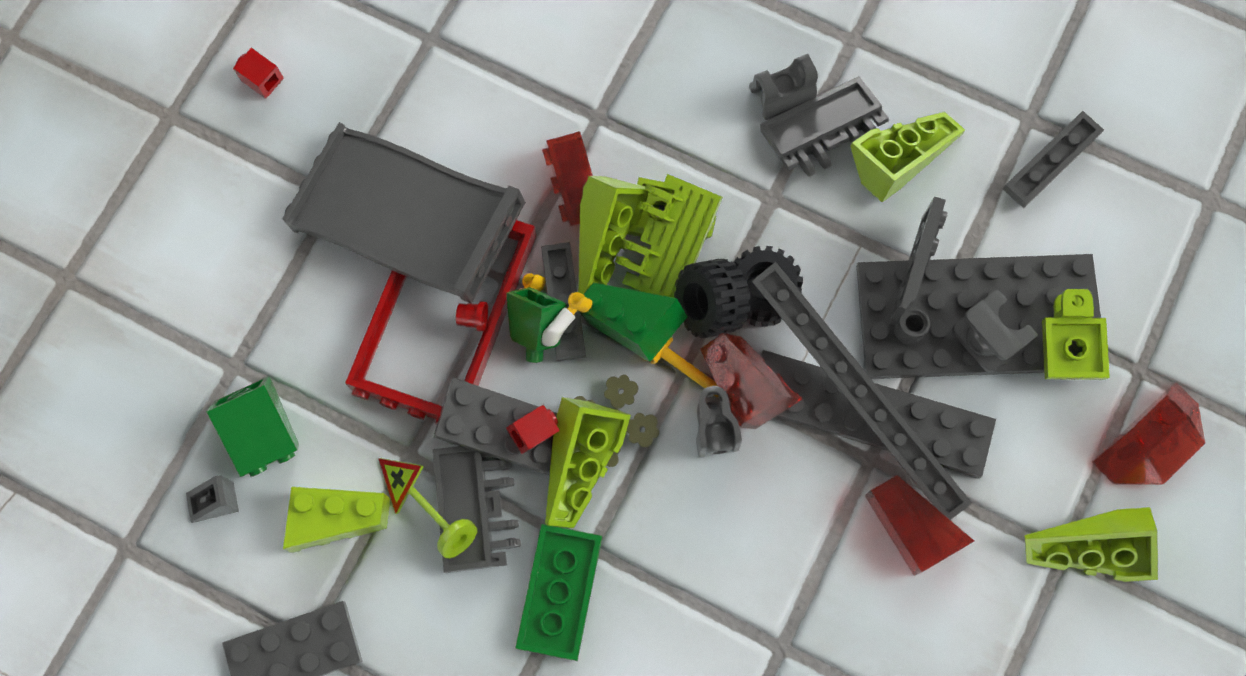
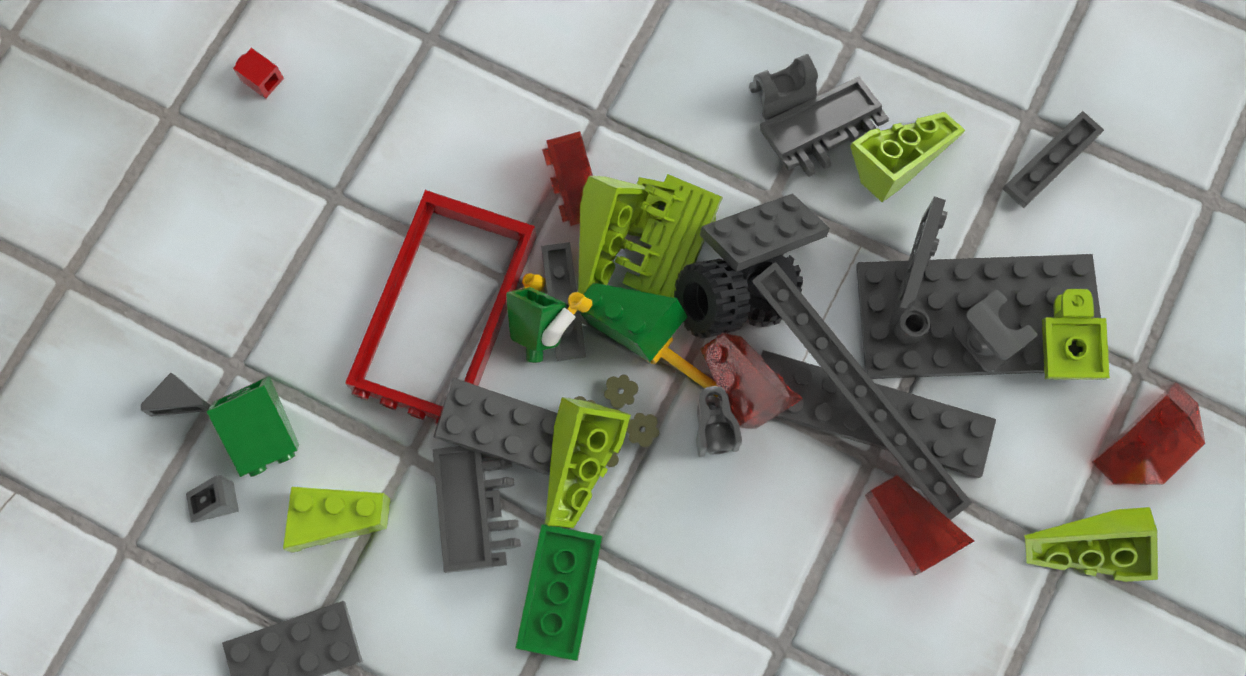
(173, 397): none -> dark grey slope
(400, 481): lime piece -> none
(405, 211): dark grey panel -> none
(472, 315): red piece -> none
(533, 428): red brick -> none
(764, 232): none -> dark grey plate

